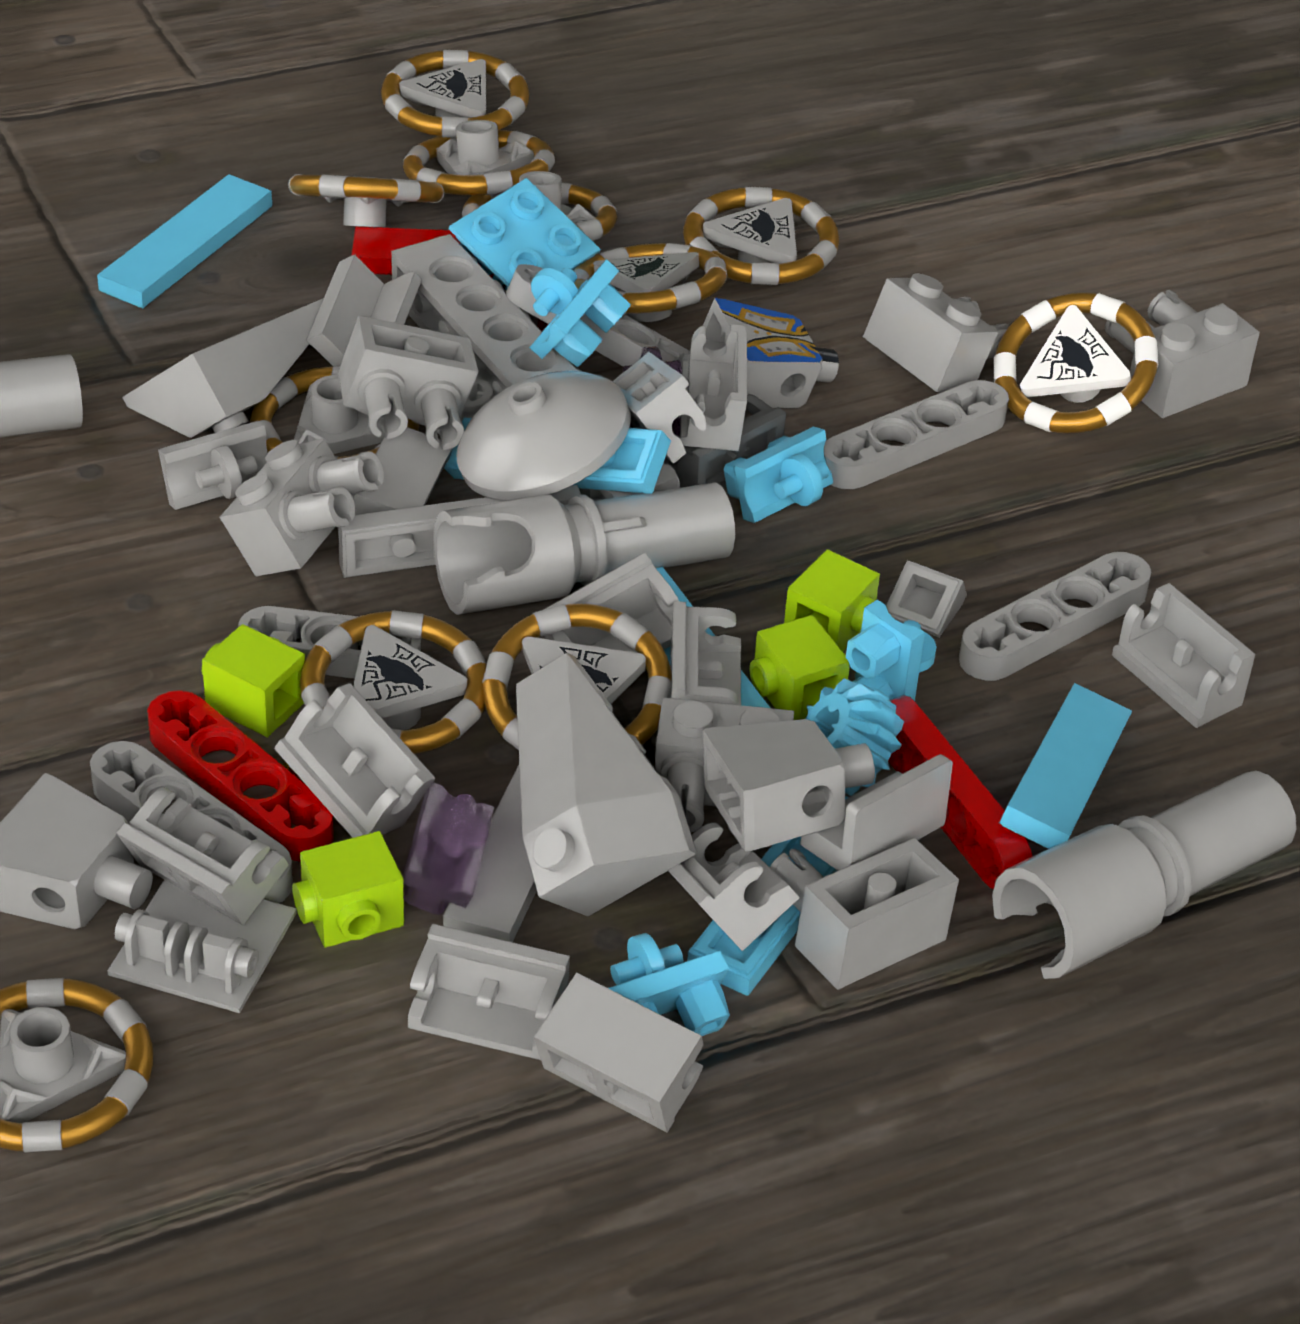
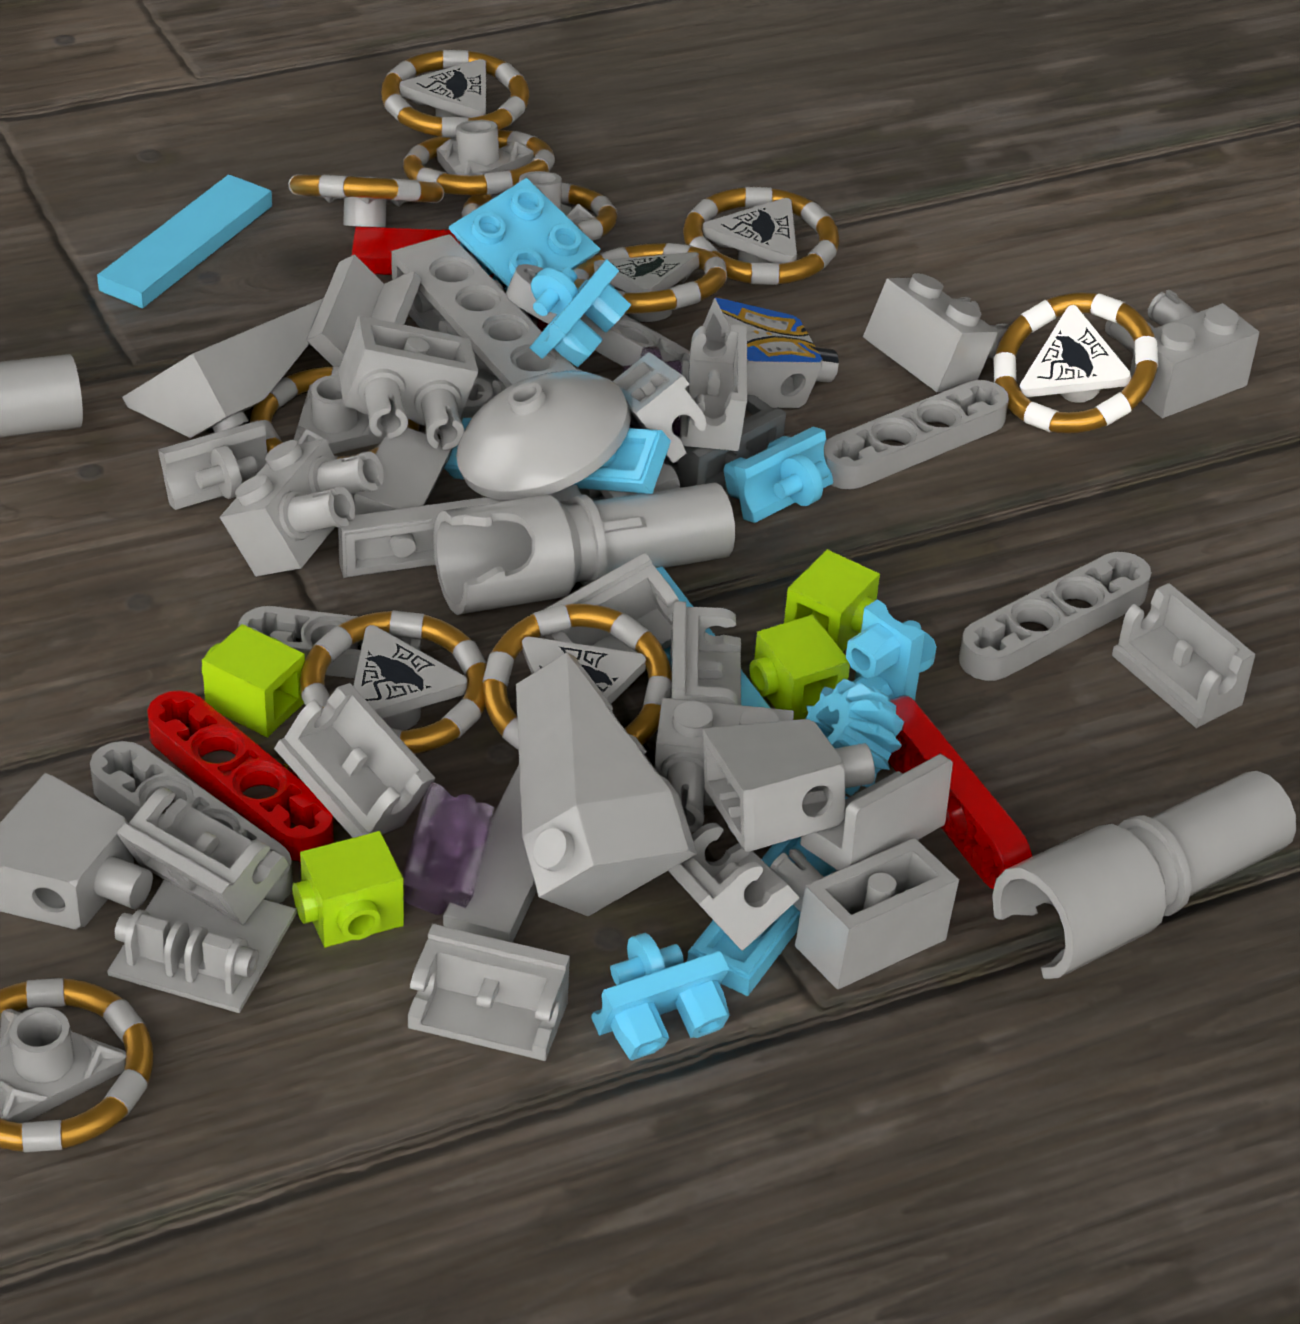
(620, 1051): light grey hinge -> none
(926, 598): light grey slope -> none
(1065, 768): medium azure tile -> none

